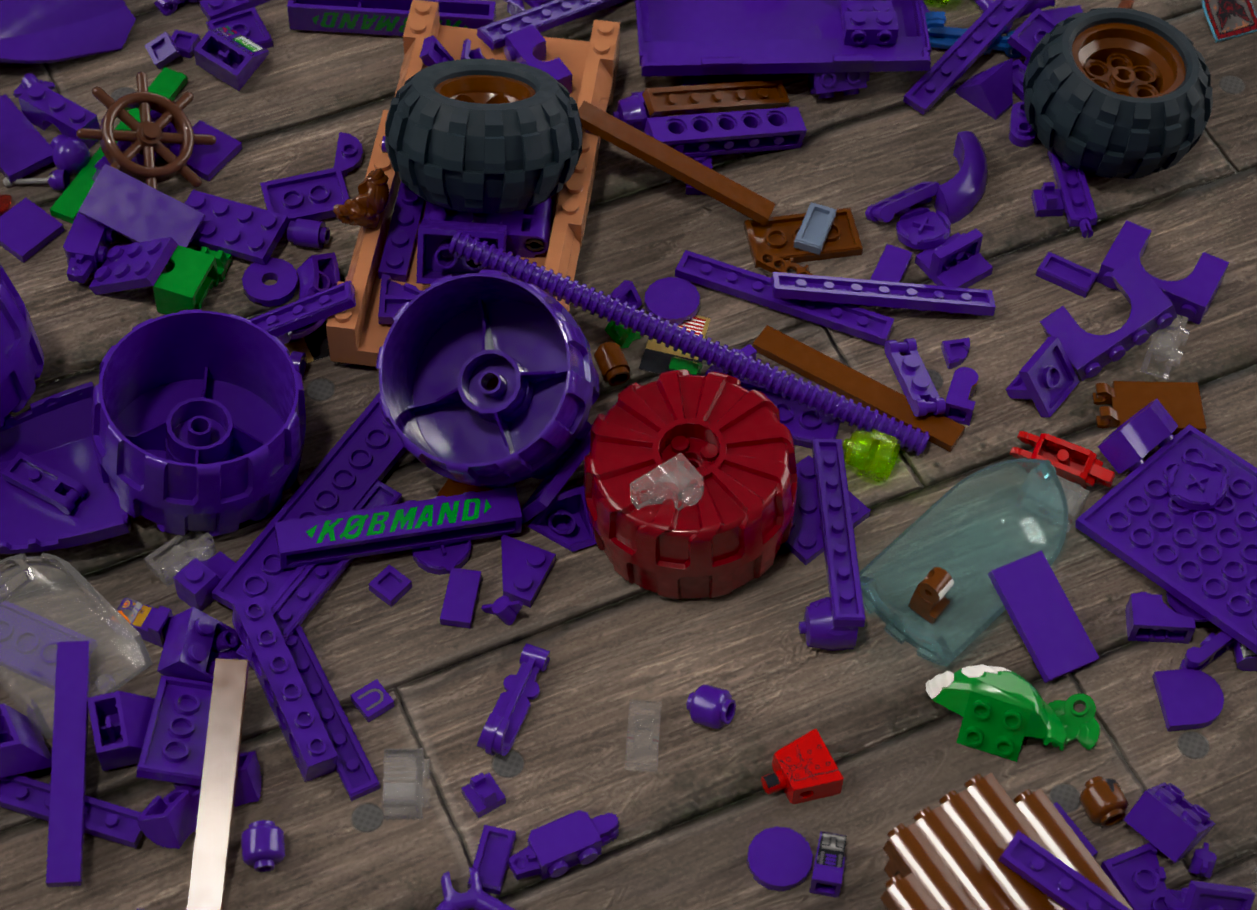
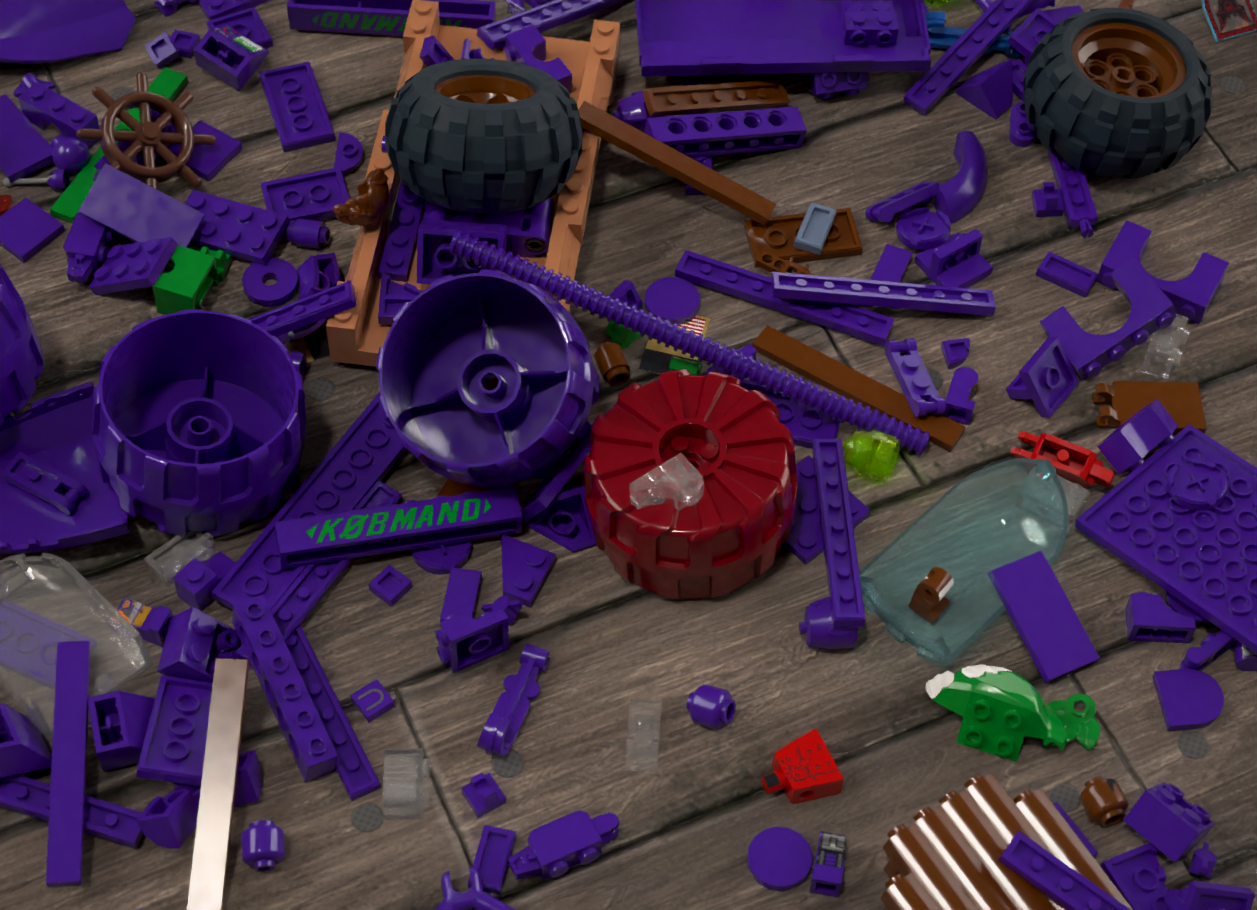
(296, 106): none -> dark purple tile
(470, 640): none -> dark purple plate

